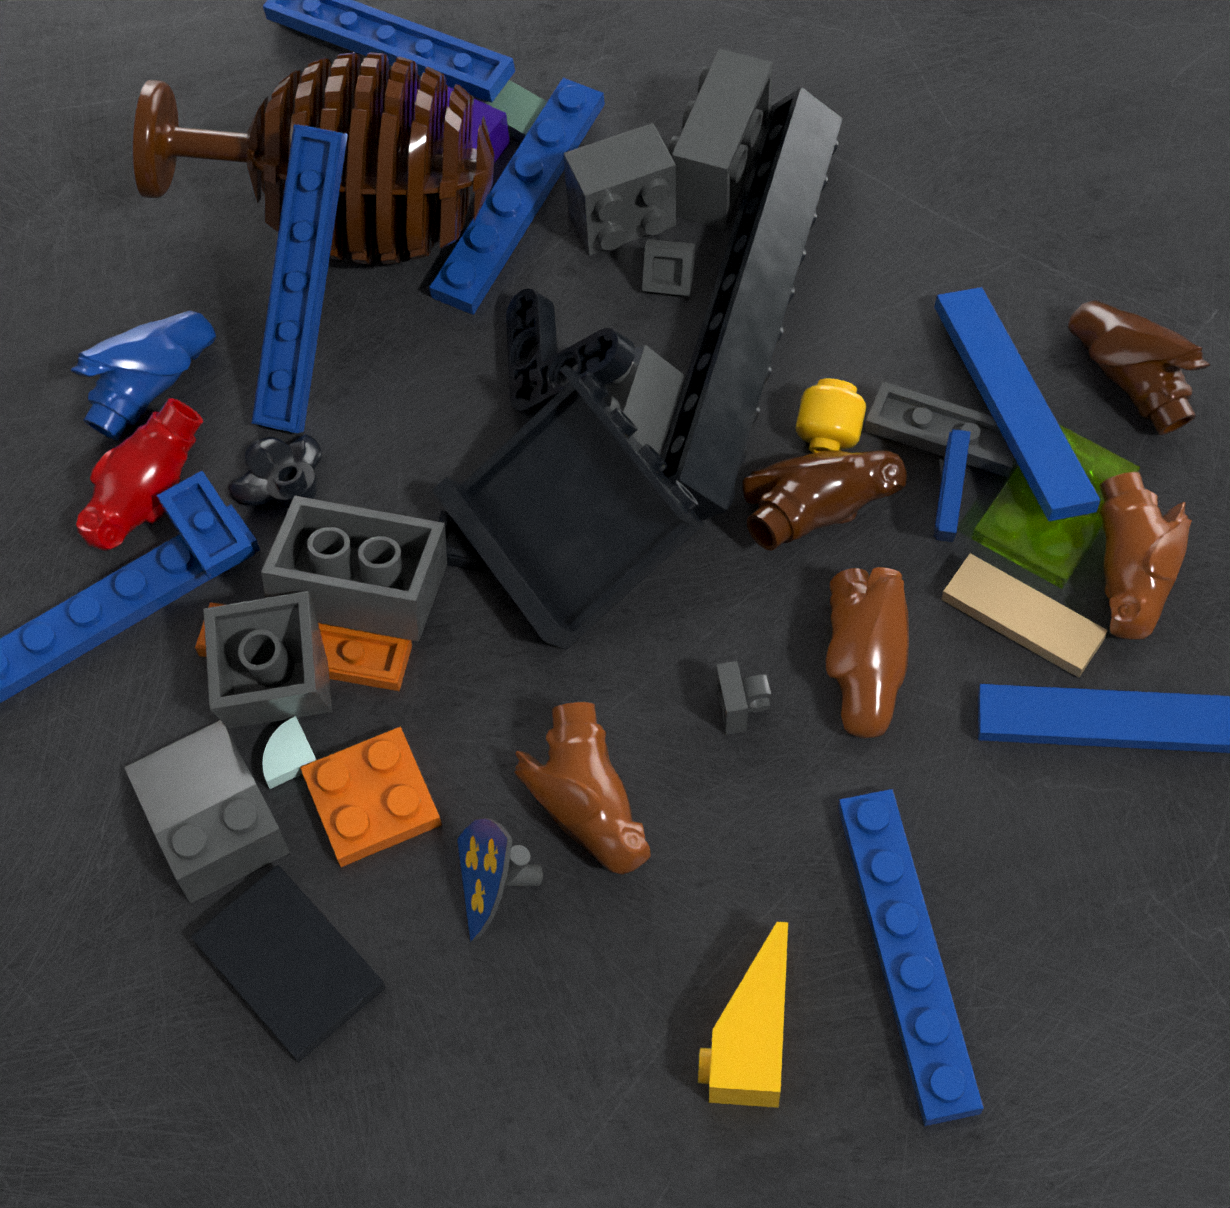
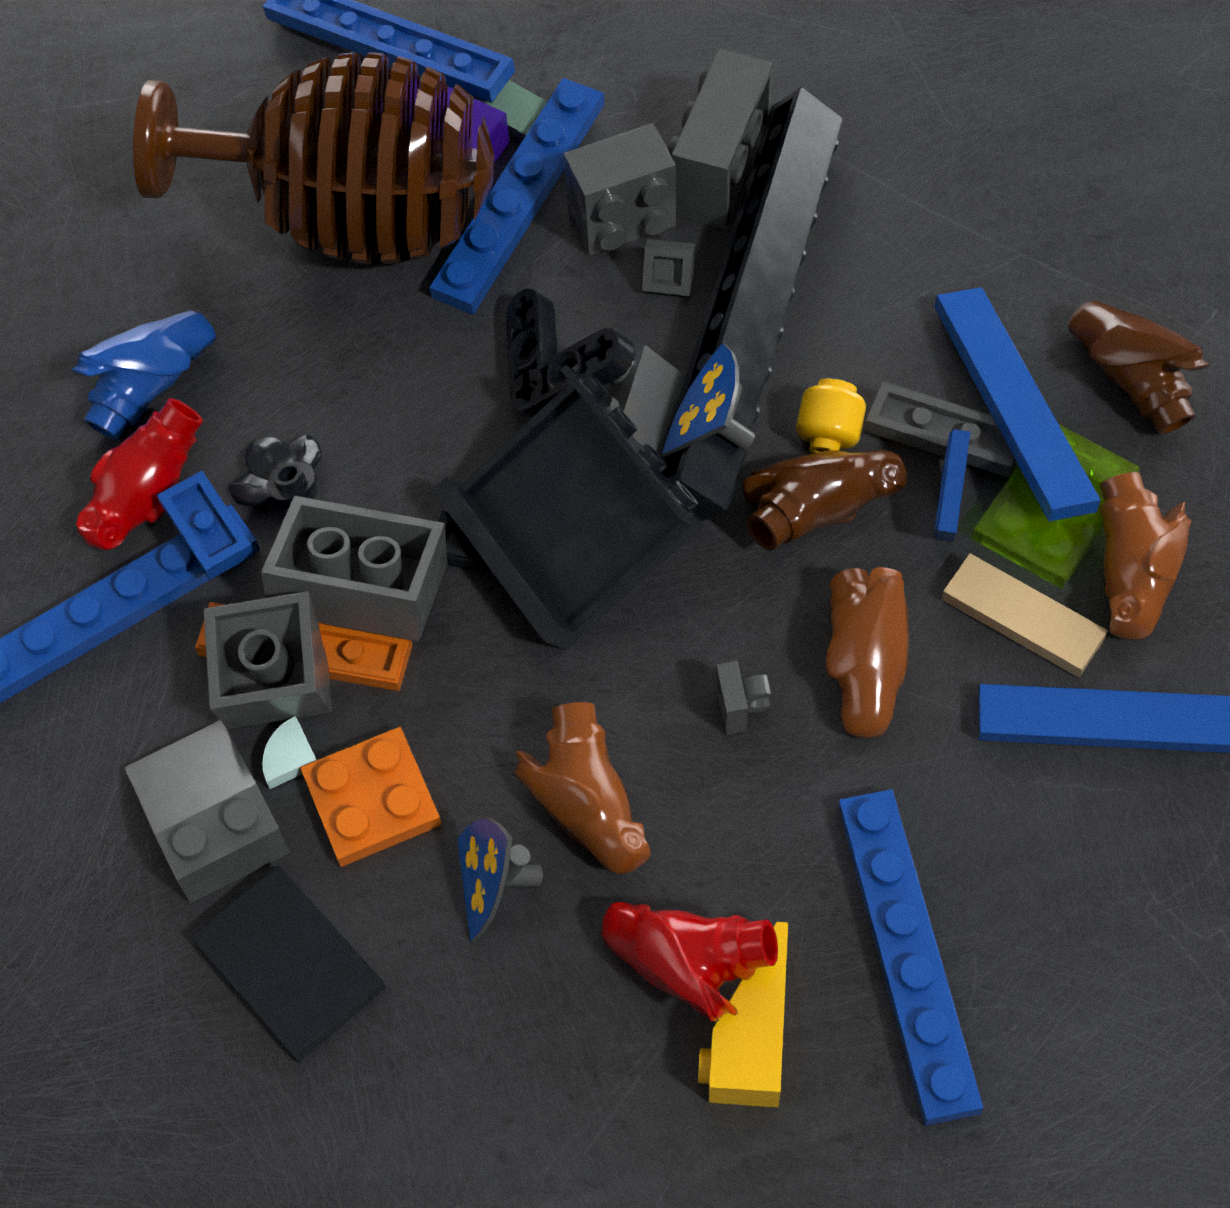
(299, 277): blue tile -> none
(690, 952): none -> red animal
(710, 406): none -> shield

